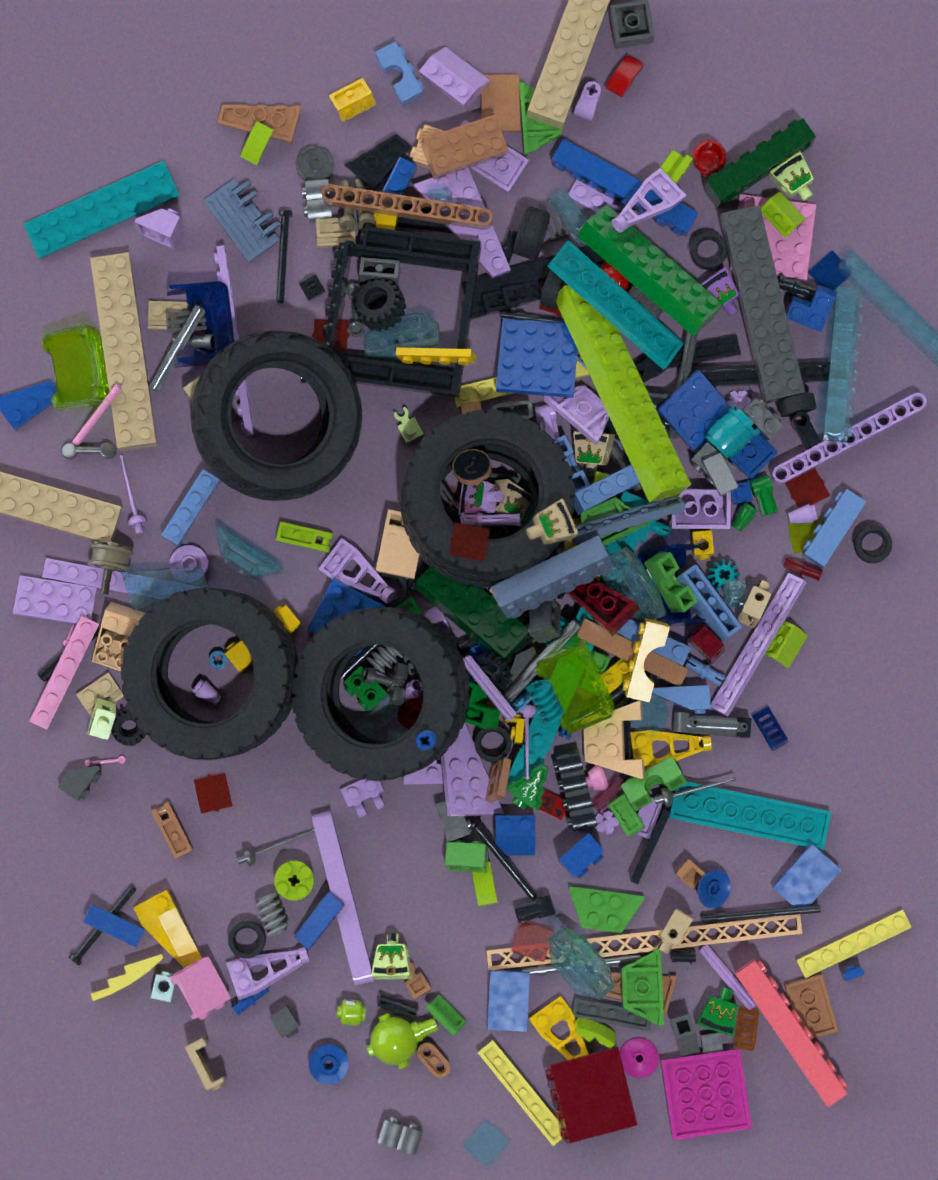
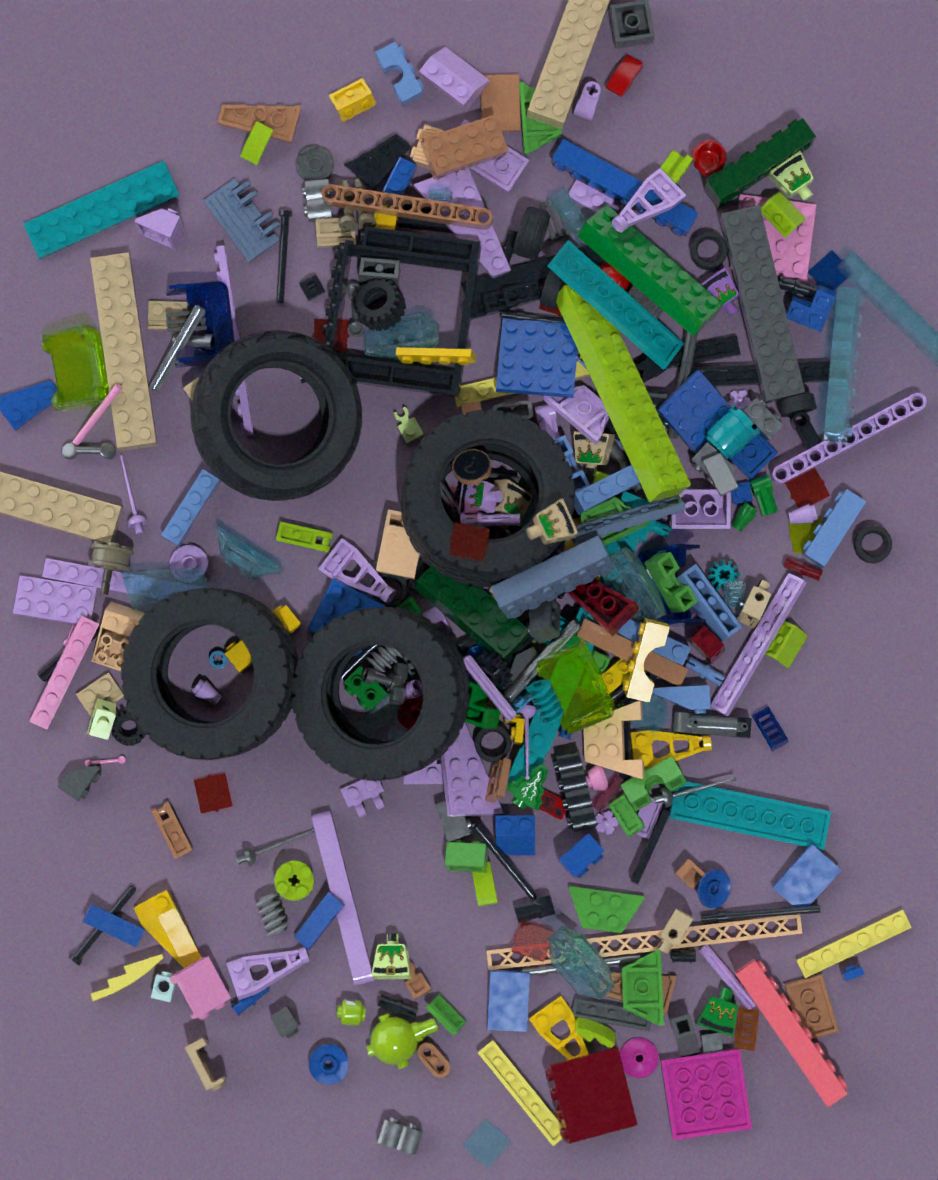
(243, 954): black tyre -> none
(433, 739): blue bush -> none
(708, 538): yellow brick -> none

